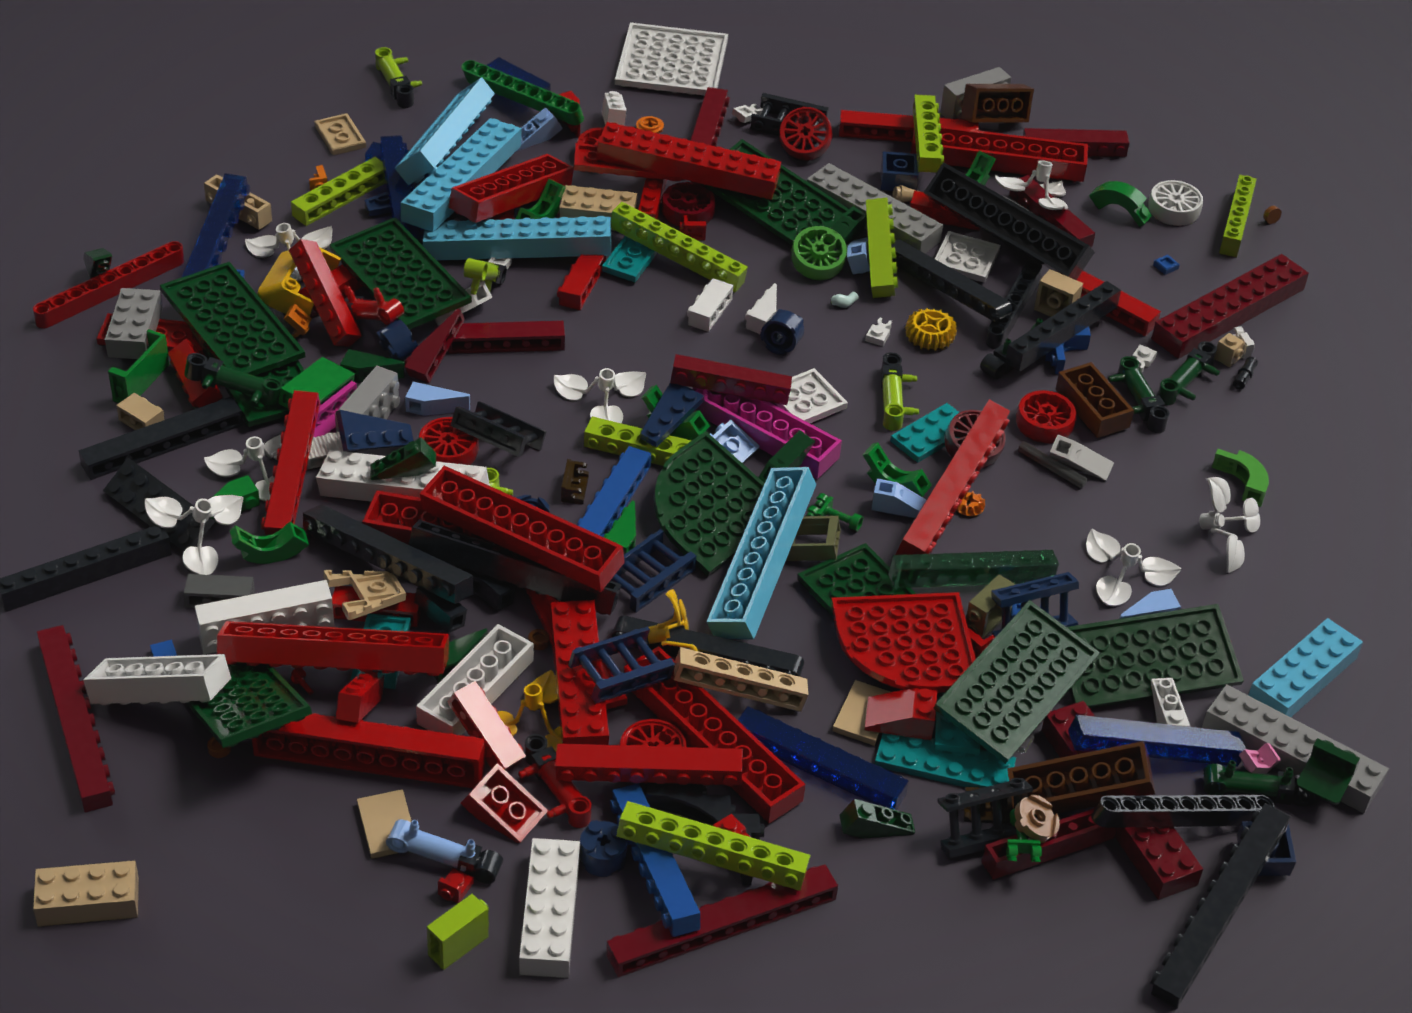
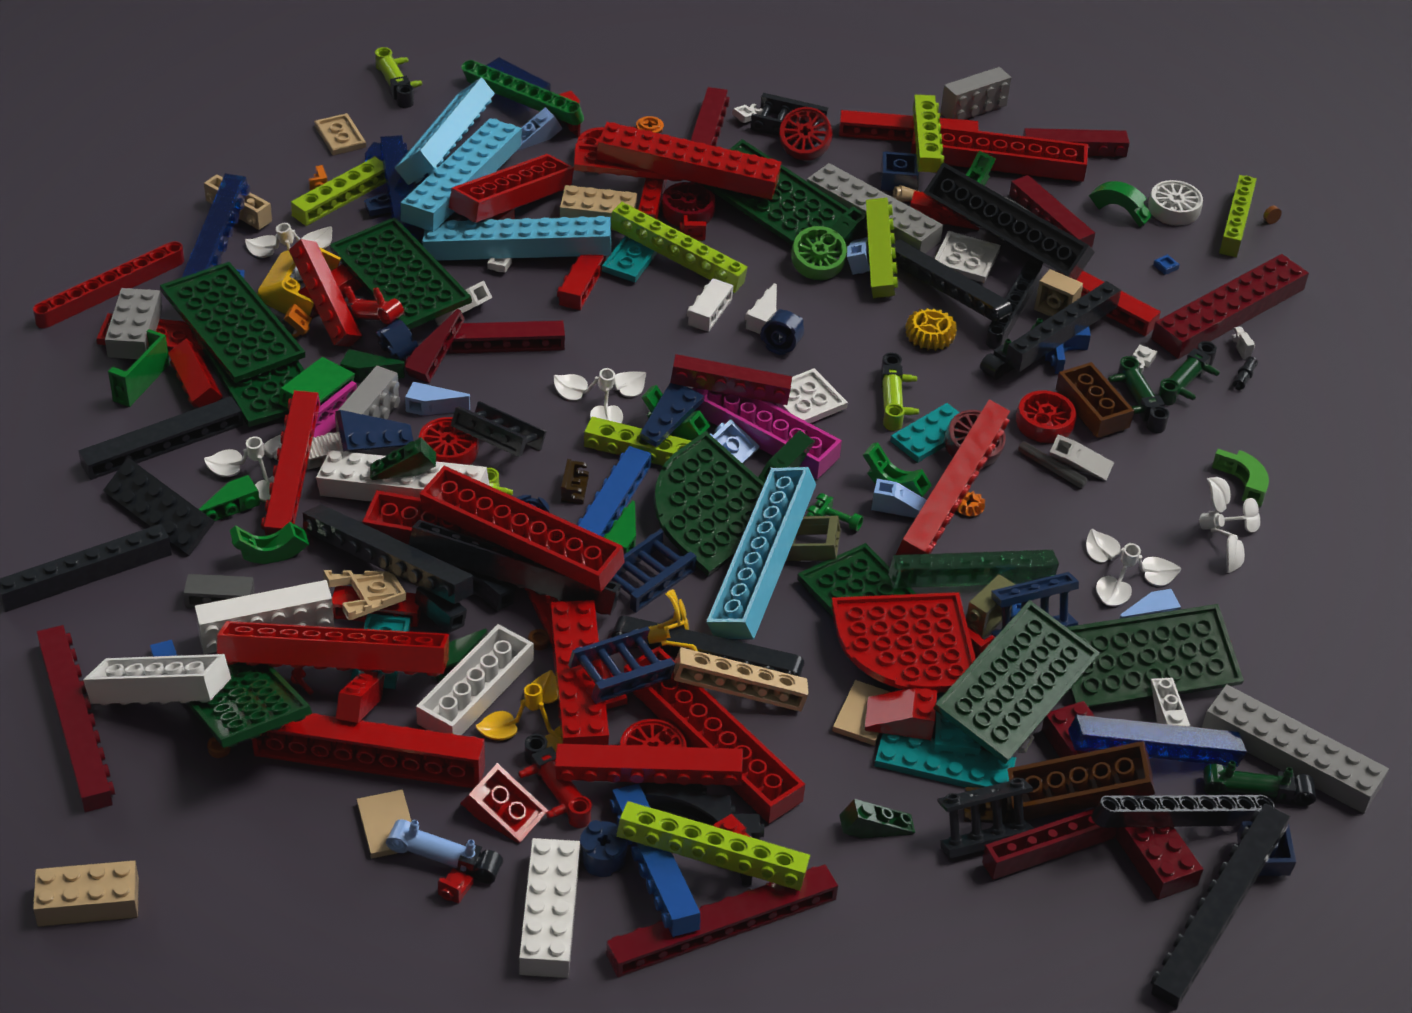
(97, 261): dark green slope -> none
(138, 412): tan brick -> none
(213, 373): dark green piece -> none
(225, 510): white plant -> none
(458, 931): lime brick -> none
(483, 722): brick -> none
(484, 271): lime piece -> none
(547, 205): green arch -> none
(614, 108): white brick -> none
(671, 59): white plate -> none
(826, 760): clear blue brick -> none
(843, 300): light aqua arm -> none
(879, 333): white plate -> none
(997, 103): reddish brown brick -> none
(1022, 845): green bar -> none
(1028, 824): medium nougat plate -> none
(1042, 174): white plant -> none
(1229, 350): tan brick -> none
(1260, 760): bright pink bracket -> none
(1307, 668): medium azure brick -> none
(1328, 771): dark green bracket -> none

